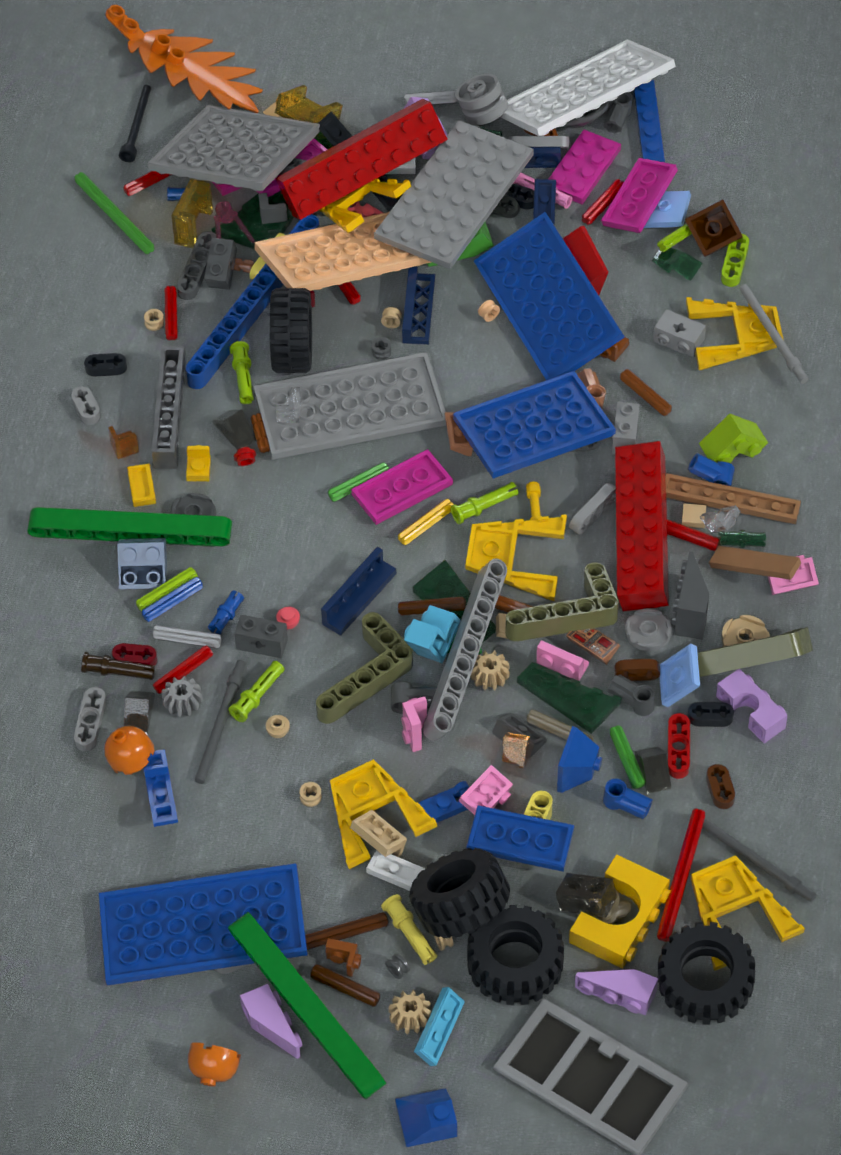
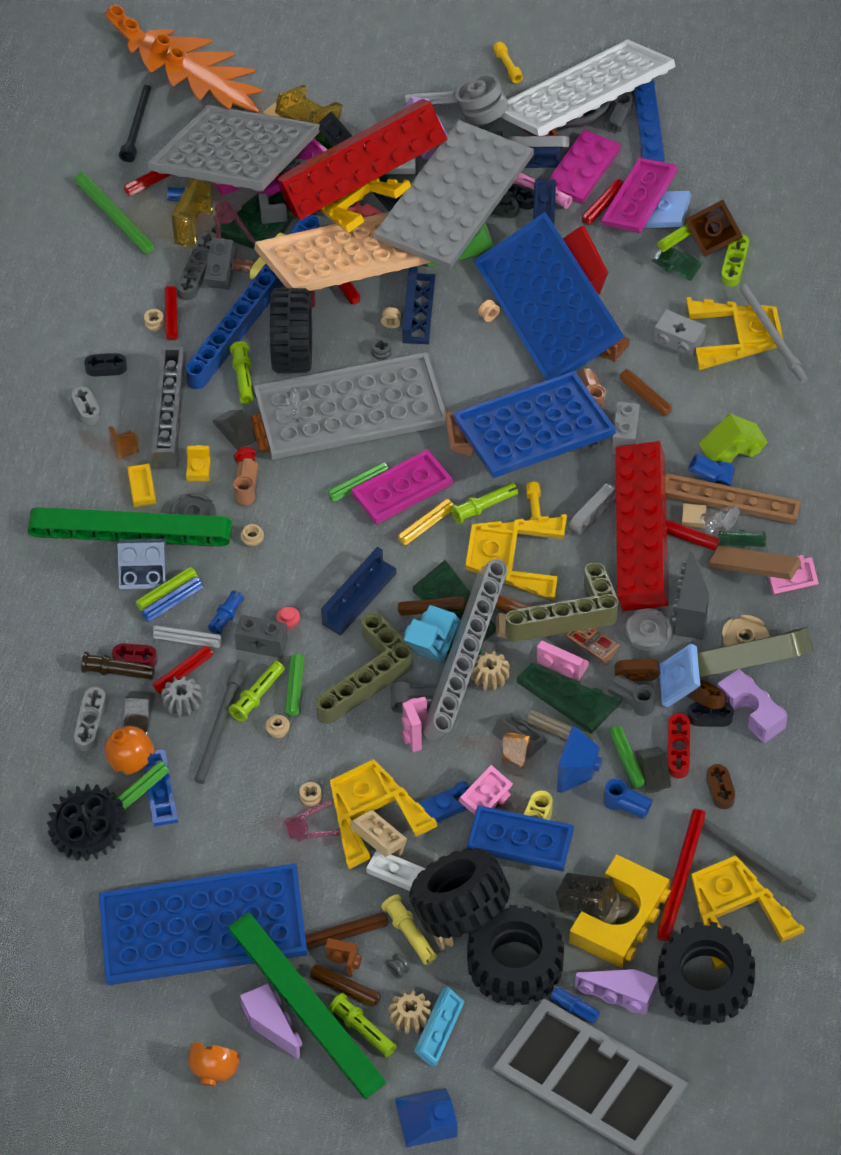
(65, 829): none -> black gear
(143, 784): none -> bright green axle
(245, 482): none -> nougat piece
(252, 530): none -> tan plate
(294, 685): none -> bright green axle
(297, 824): none -> clear pink plant
(352, 1016): none -> lime pin
(501, 51): none -> yellow bar
(574, 1005): none -> blue axle
(708, 695): none -> reddish brown beam

